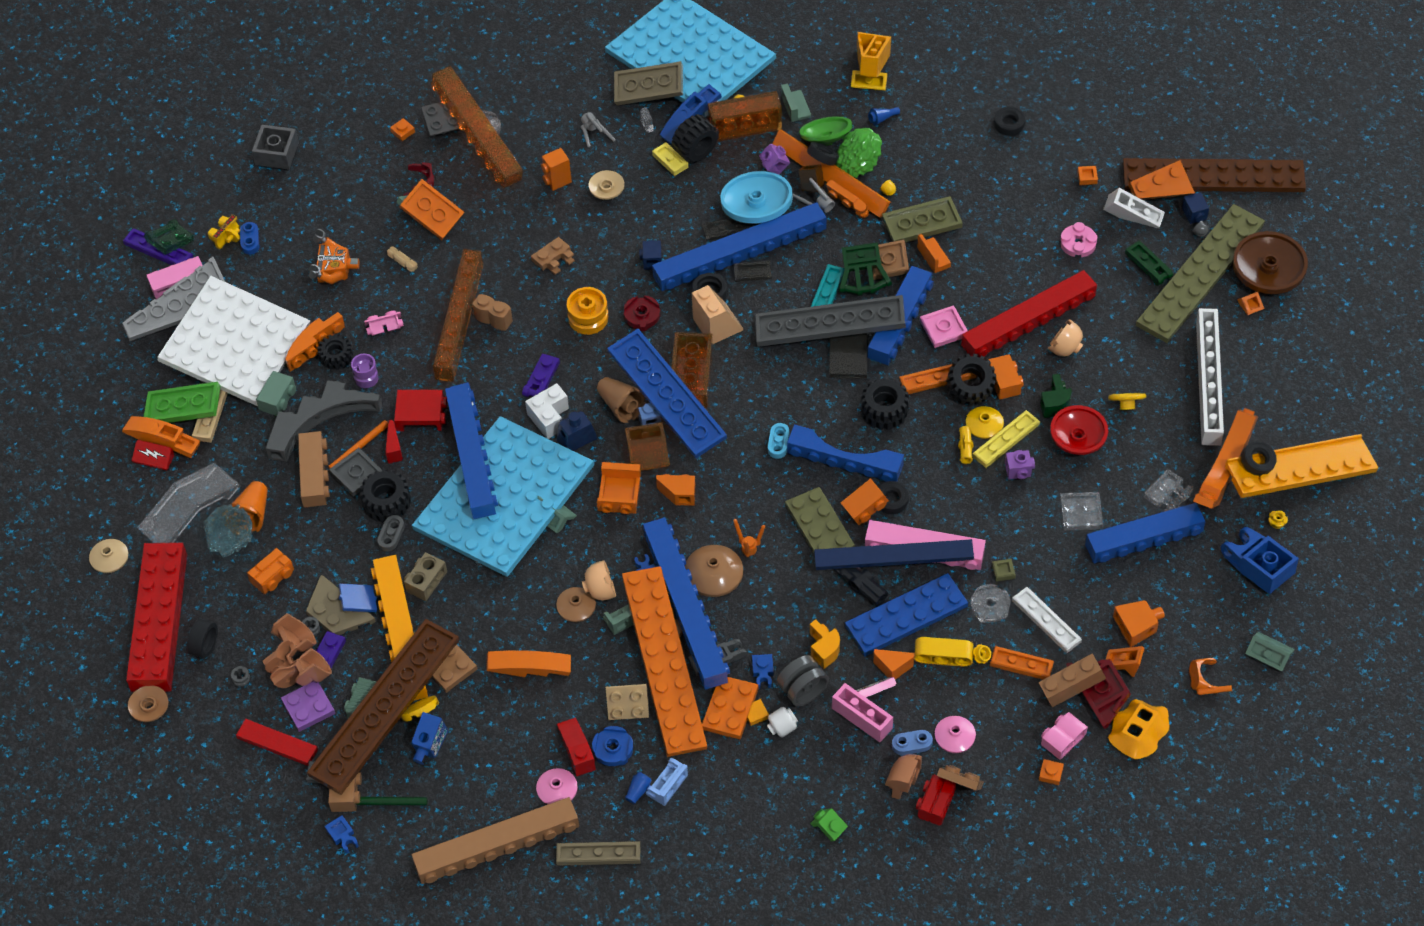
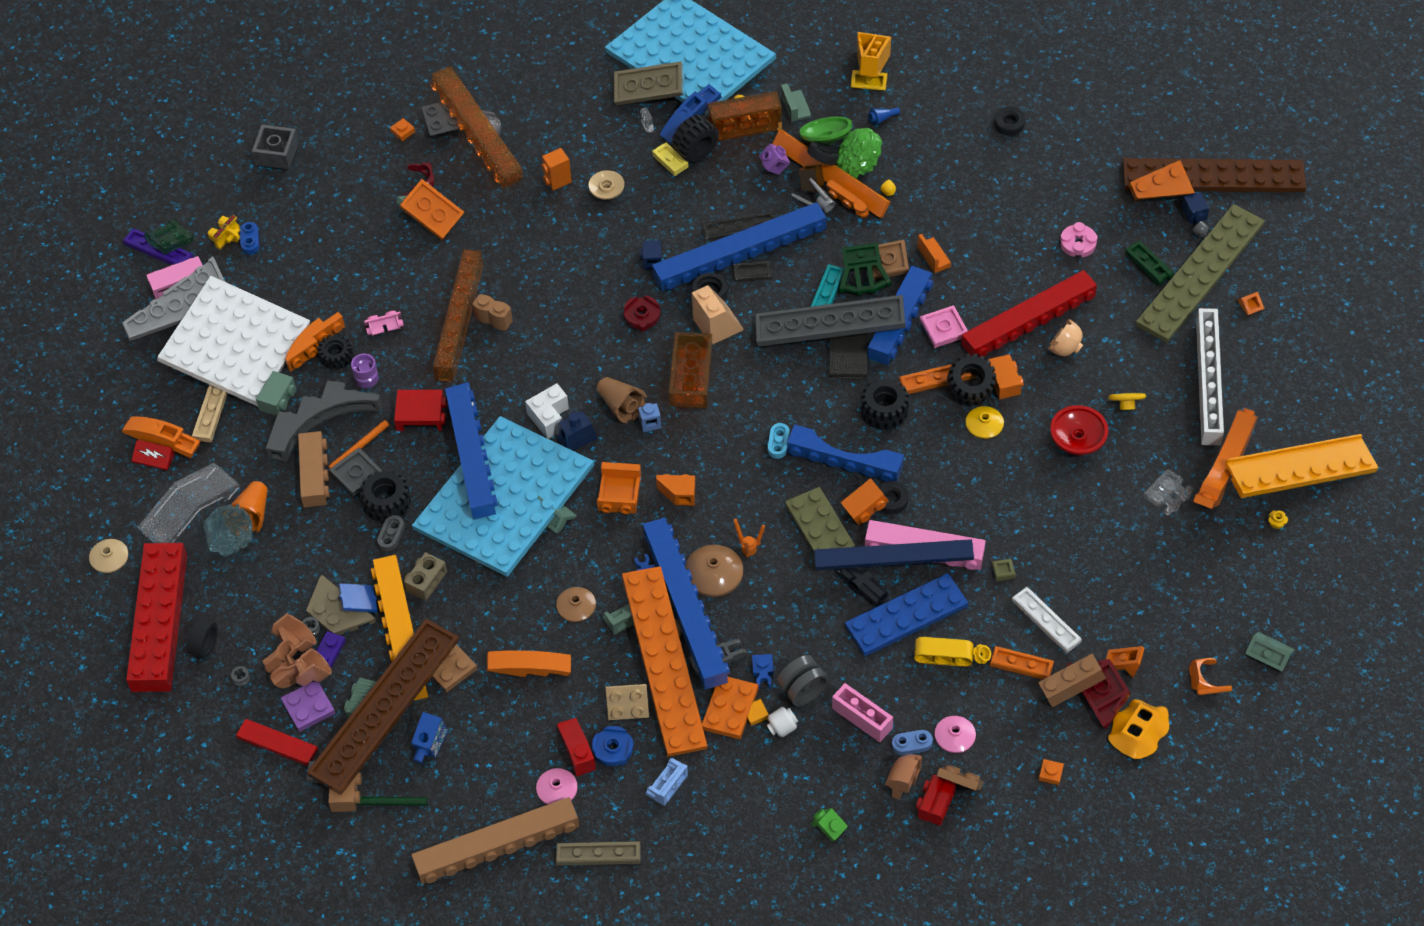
(145, 697): medium nougat dish -> none
(183, 402): bright green plate -> none
(270, 571): orange brick -> none
(332, 260): torso -> none
(341, 832): blue plate -> none
(393, 449): red slope -> none
(402, 259): tan axle -> none
(416, 709): yellow tile -> none
(541, 375): dark purple plate -> none
(551, 253): medium nougat plate -> none
(587, 310): light orange wheel -> none
(591, 123): light grey plant -> none
(598, 582): light nougat cylinder -> none
(637, 787): blue cone -> none
(647, 446): clear orange slope -> none
(667, 393): blue plate -> none
(756, 197): medium azure dish -> none
(827, 646): light orange brick -> none
(877, 687): bright pink tile -> none
(893, 662): orange slope -> none
(923, 219): olive plate -> none
(965, 445): yellow pin -> none
(990, 613): clear plate -> none
(1006, 439): light yellow tile -> none
(1019, 464): medium lavender brick -> none
(1055, 400): dark green brick -> none
(1063, 735): bright pink brick -> none
(1081, 511): clear plate -> none
(1087, 175): orange plate -> none
(1132, 208): white slope -> none
(1137, 621): orange torso -> none
(1145, 533): blue brick -> none
(1251, 465): black tyre -> none
(1261, 559): blue brick -> none
(1270, 262): reddish brown dish -> none

